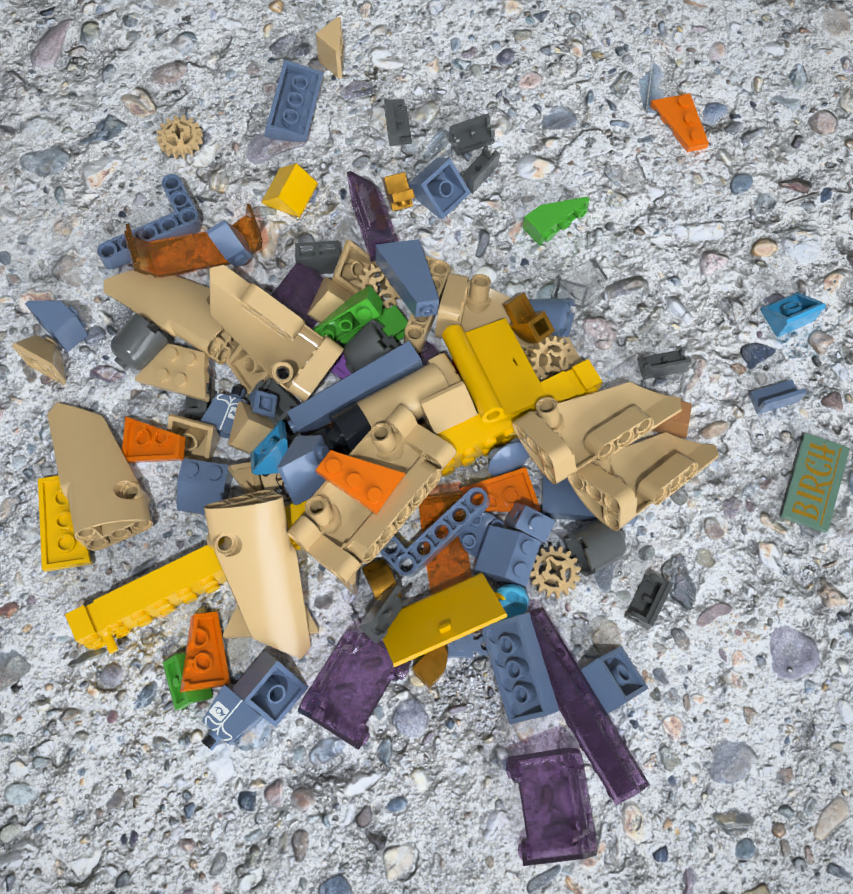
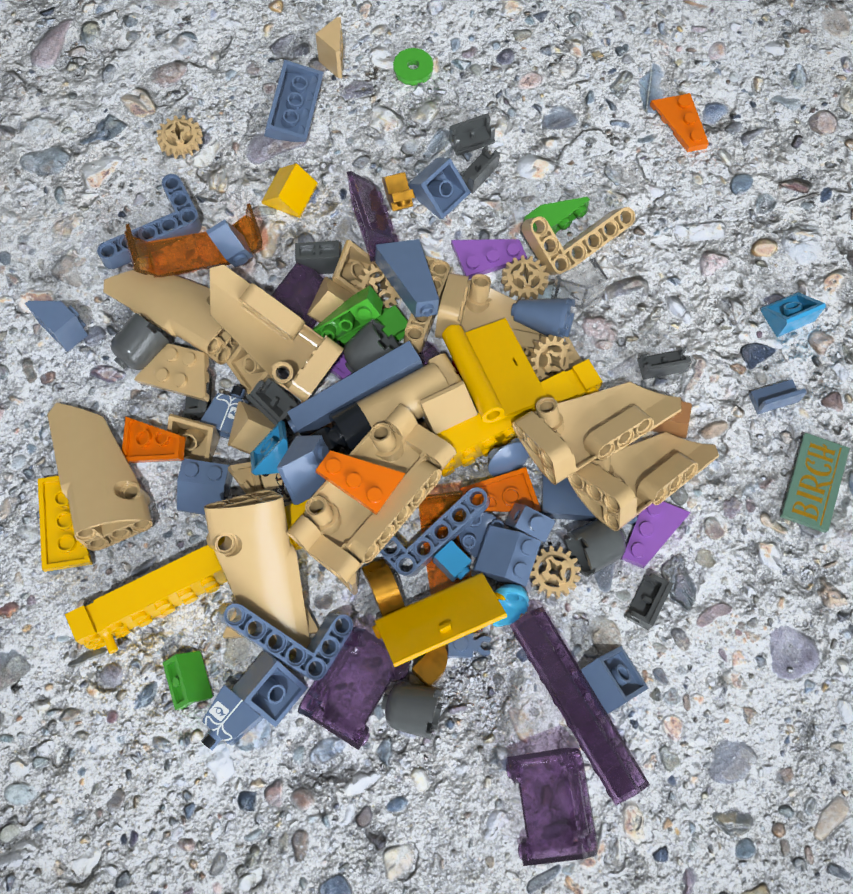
(42, 356): tan slope -> none
(205, 655): orange wing -> none
(263, 403): sand blue slope -> none
(285, 644): none -> sand blue beam
(383, 614): dark grey hinge -> none
(397, 122): dark grey hinge -> none
(409, 57): none -> bright green tile
(413, 708): none -> dark grey cylinder
(452, 561): none -> dark azure brick
(486, 255): none -> medium lavender wing
(519, 669): sand blue slope -> none
(527, 323): pearl gold brick -> none
(532, 274): none -> tan gear
(580, 243): none -> tan beam
(652, 531): none -> medium lavender wing

